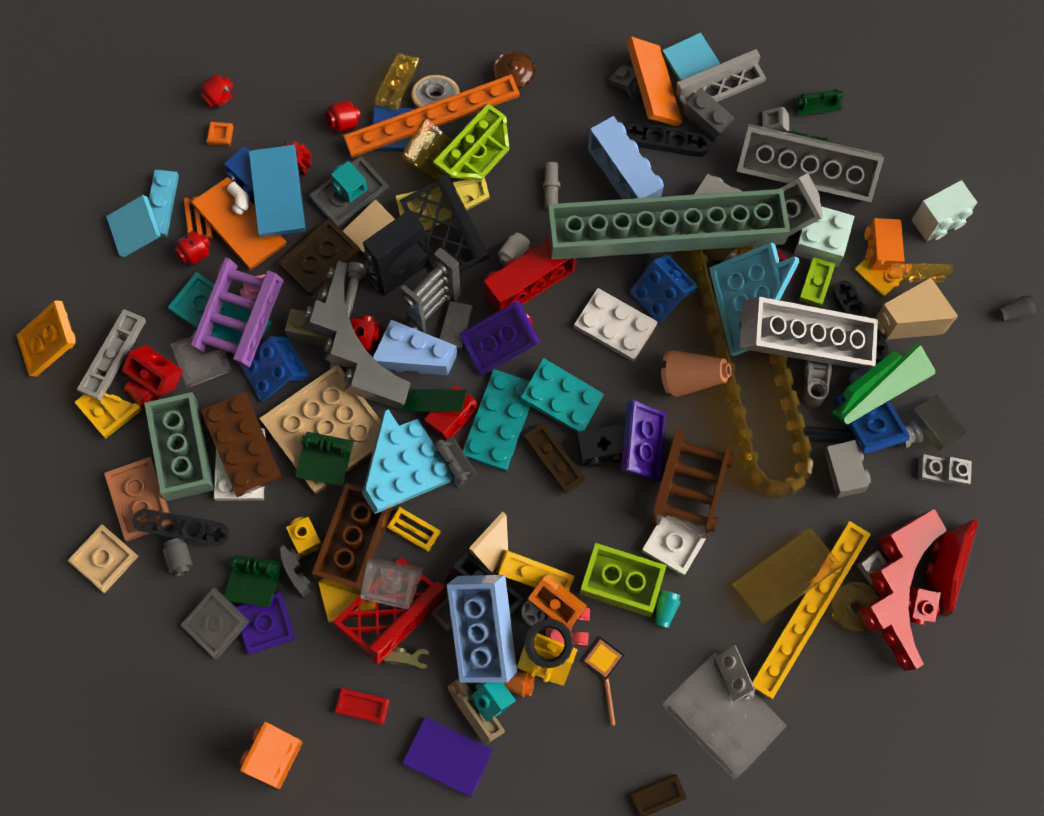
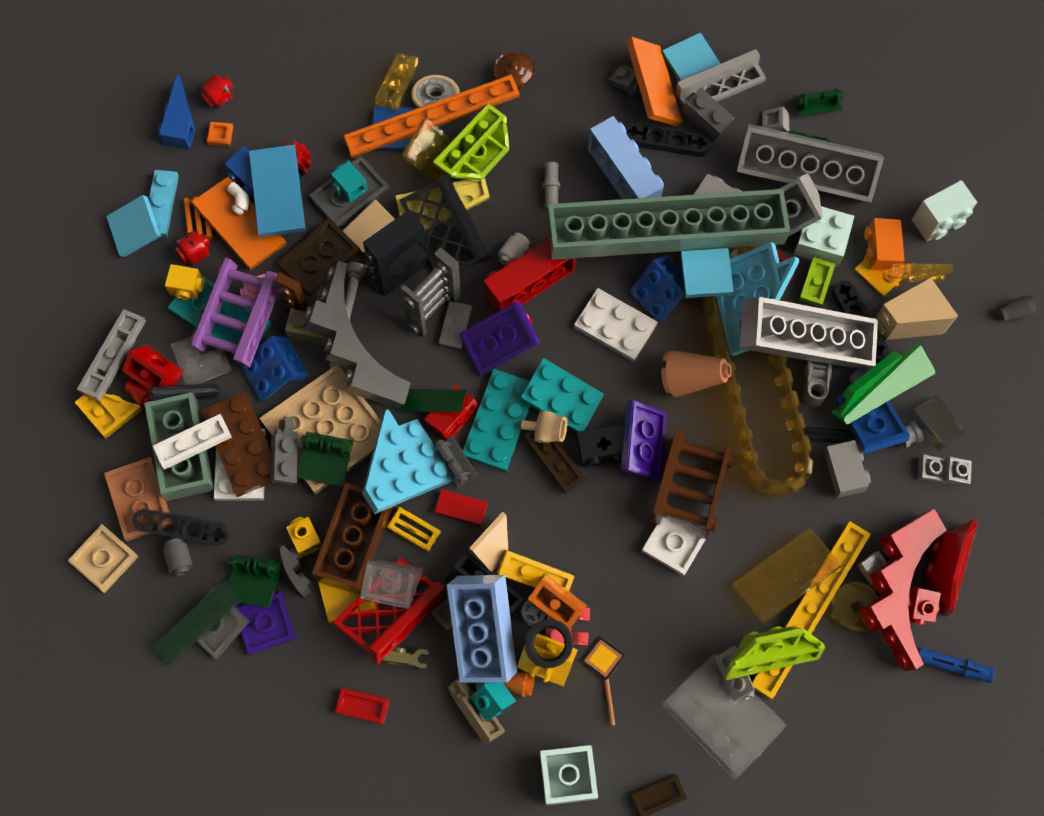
(46, 338): light orange plate -> none
(178, 125): none -> blue slope
(184, 282): none -> yellow brick
(192, 441): none -> white plate
(196, 623): none -> clear green tile
(198, 390): none -> black axle
(270, 755): orange slope -> none
(284, 453): none -> dark grey hinge
(290, 293): none -> reddish brown plate
(342, 116): red head -> none
(367, 331): red brick -> none
(414, 351): light blue wedge -> none
(448, 757): dark purple tile -> none
(461, 507): none -> red tile
(547, 427): none -> tan piece
(568, 775): none -> light aqua brick
(623, 580): lime brick -> none
(666, 607): teal cone -> none
(706, 273): none -> medium azure tile
(773, 650): none -> lime wedge
(983, 673): none -> blue pin

